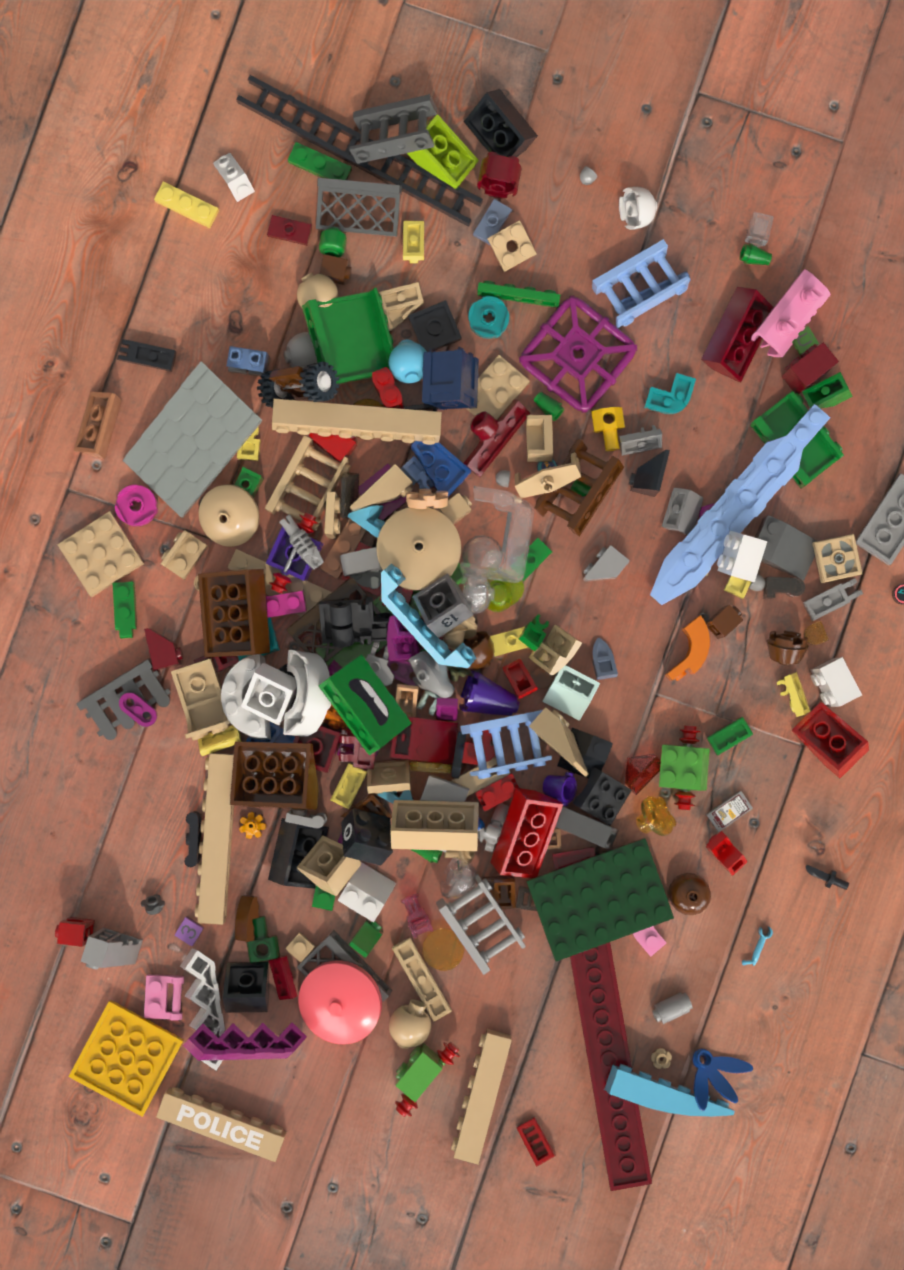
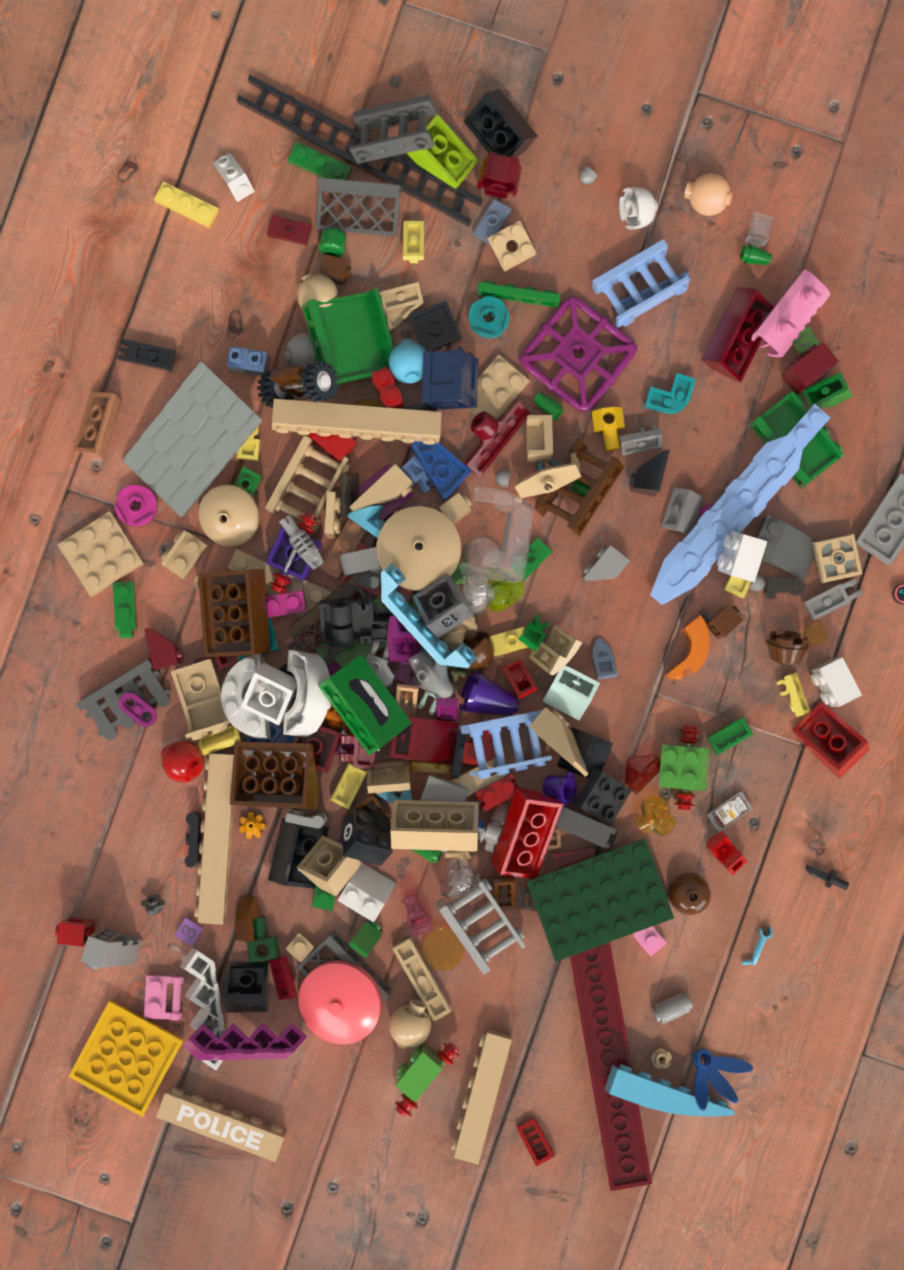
(182, 761): none -> red brick
(427, 498): light nougat plate -> none
(709, 194): none -> light nougat brick

